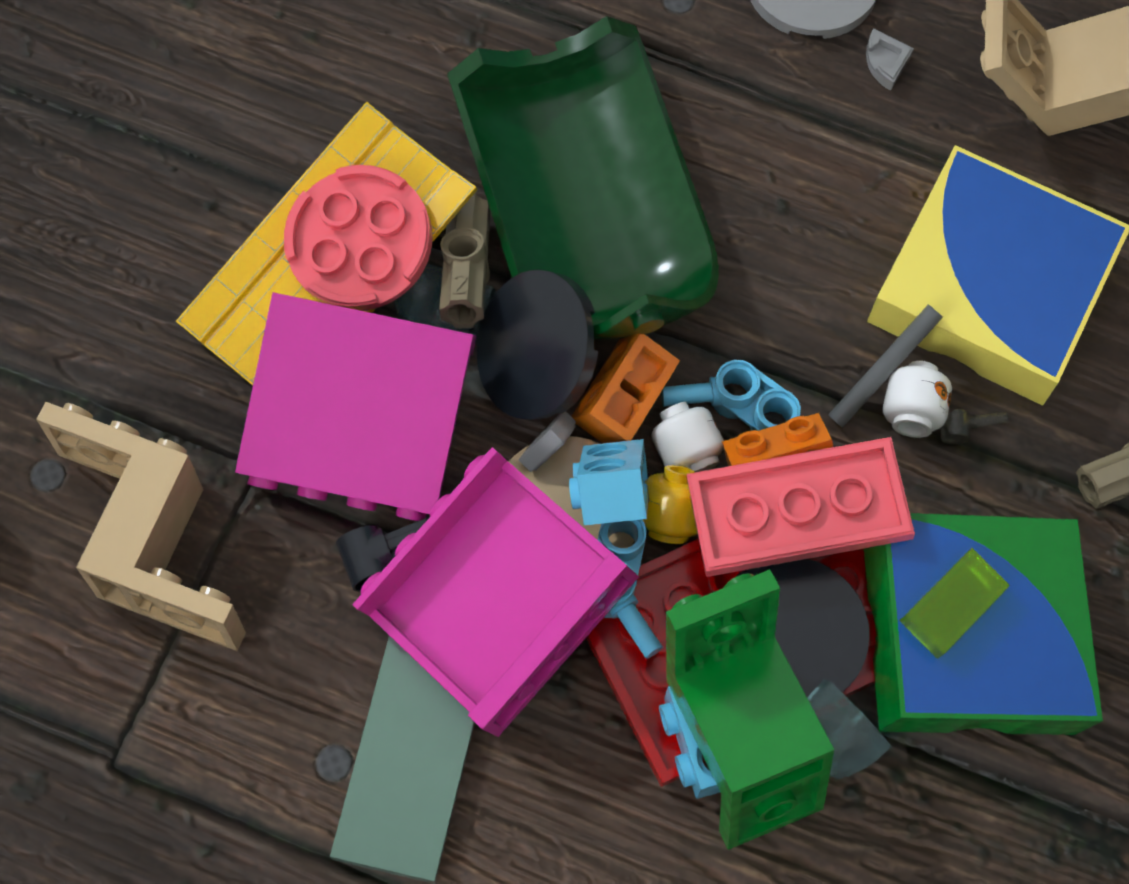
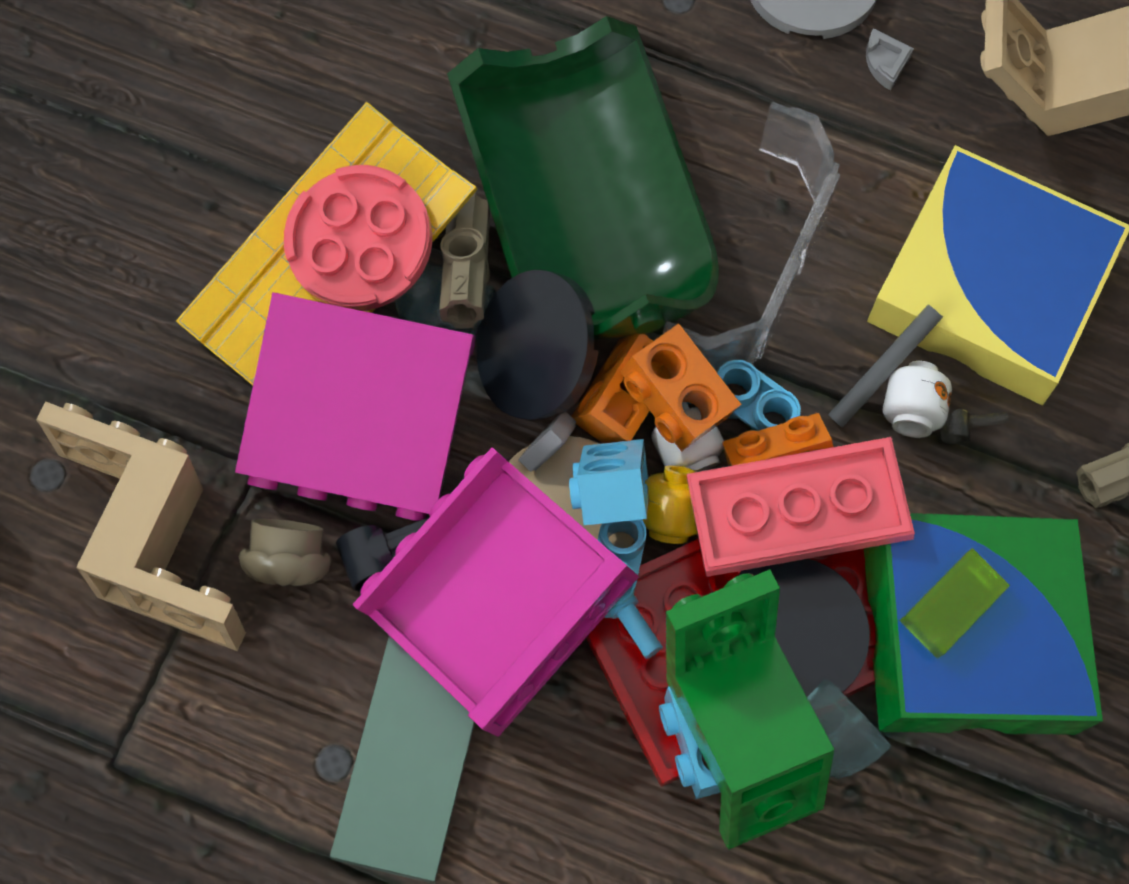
(285, 553): none -> dark tan piece
(690, 381): none -> orange brick
(800, 140): none -> clear windscreen

